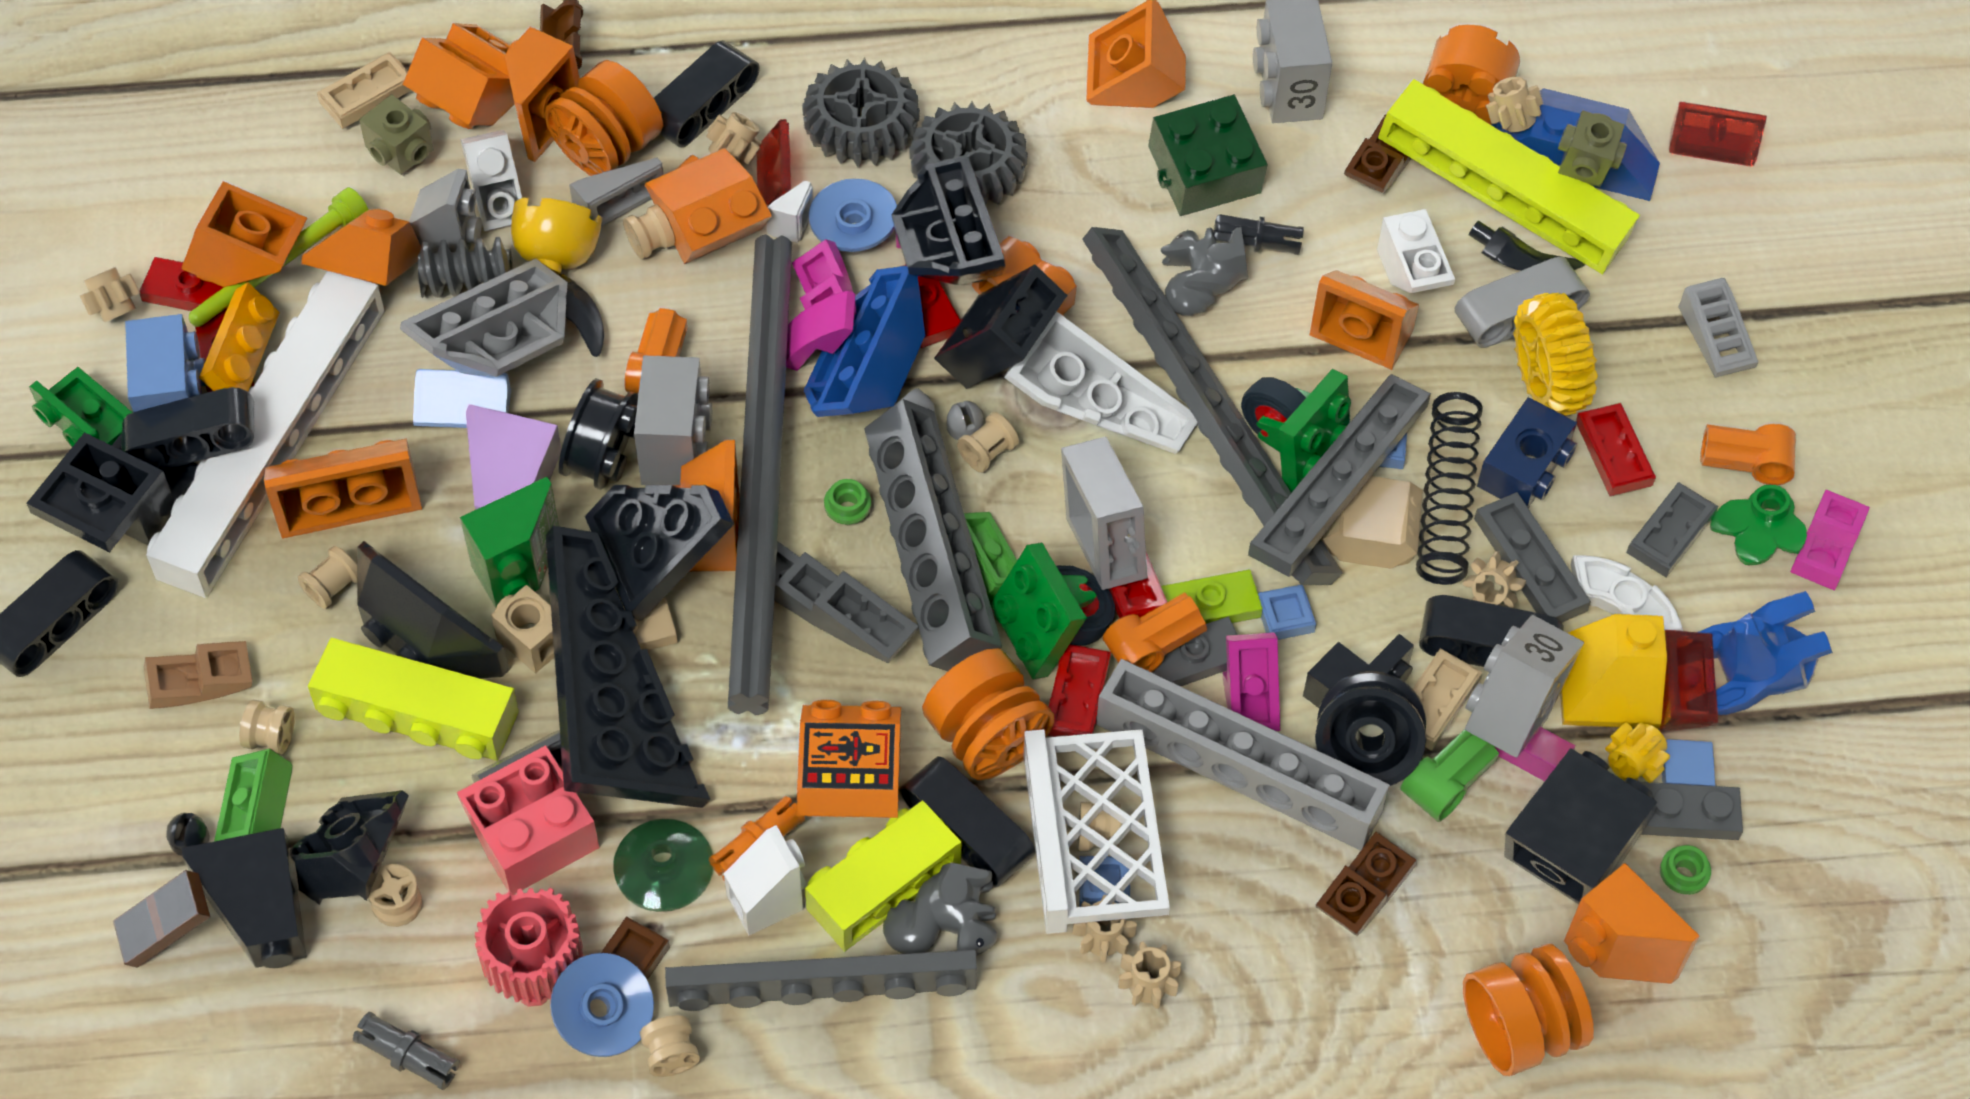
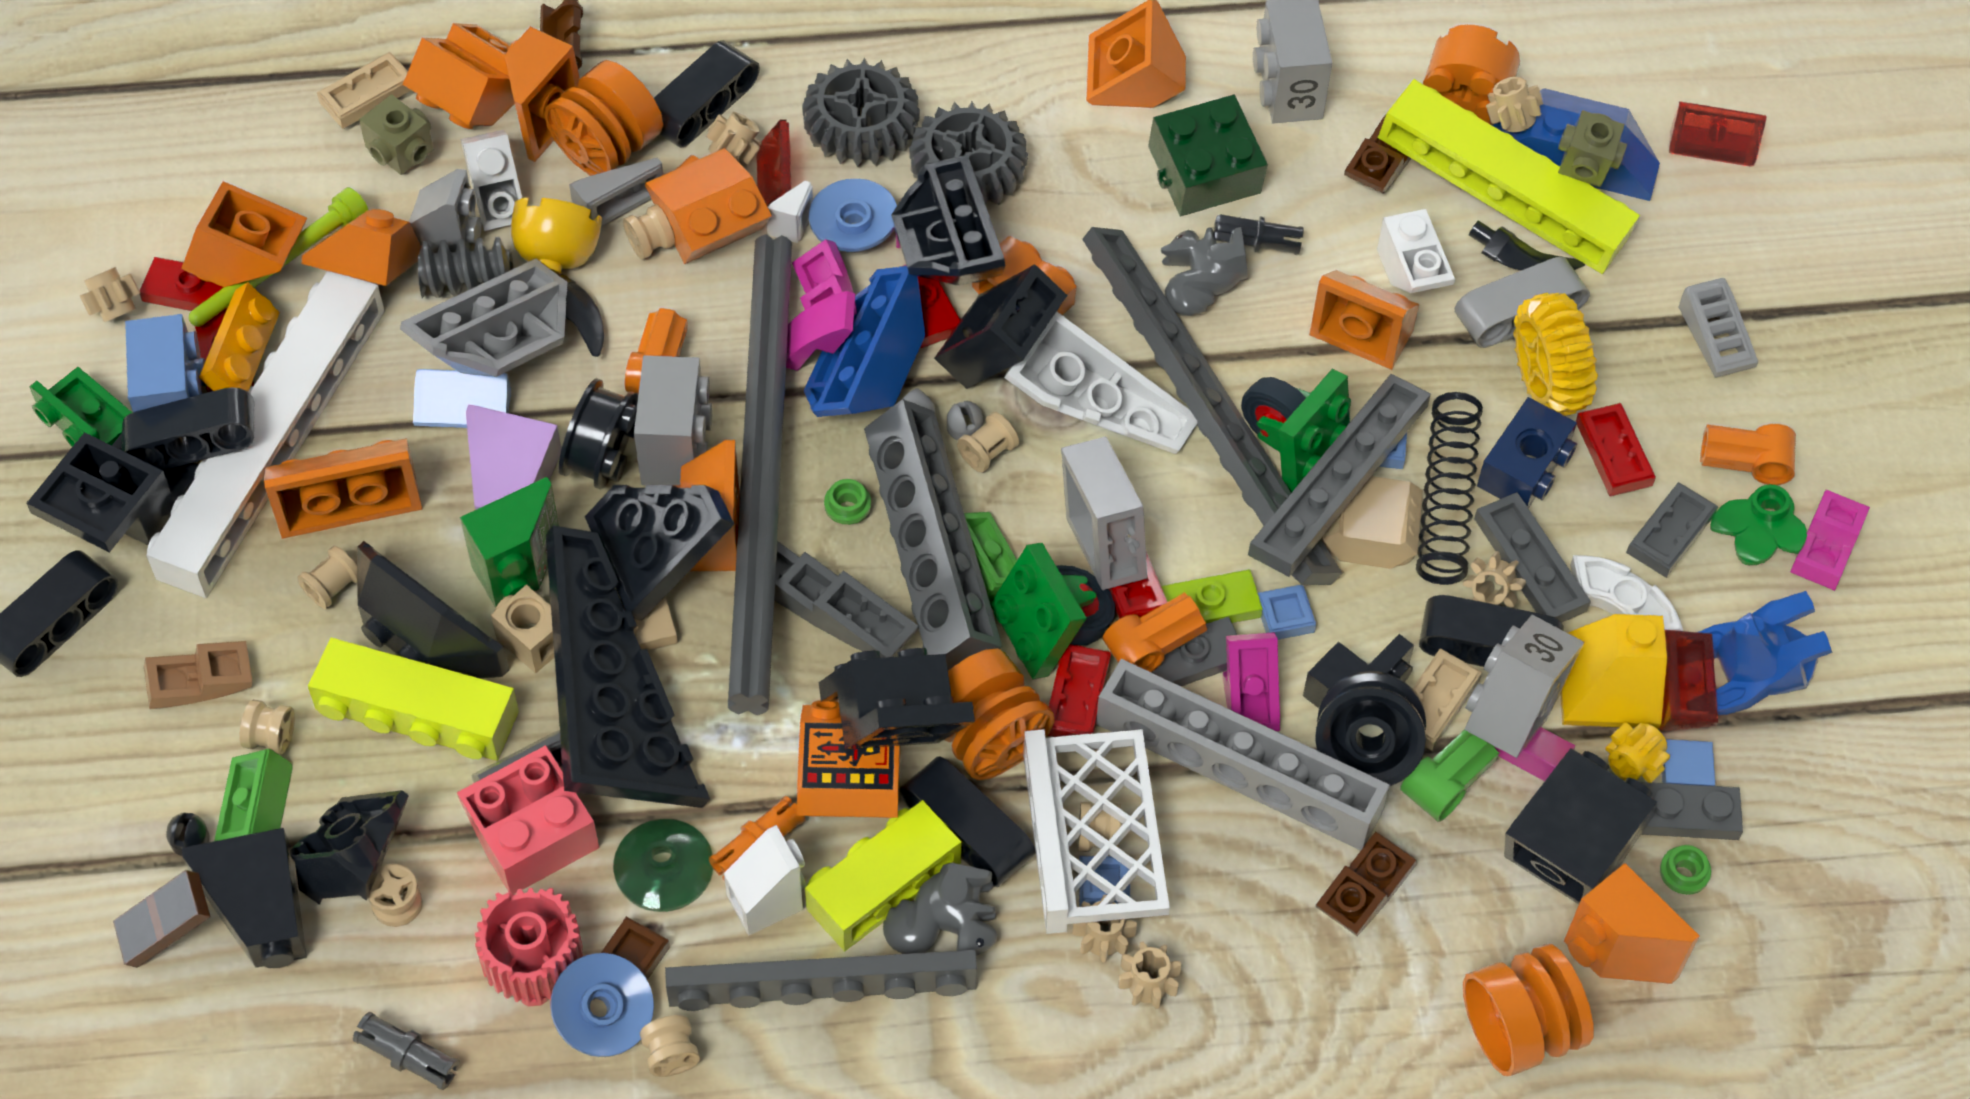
(895, 699): none -> black bracket

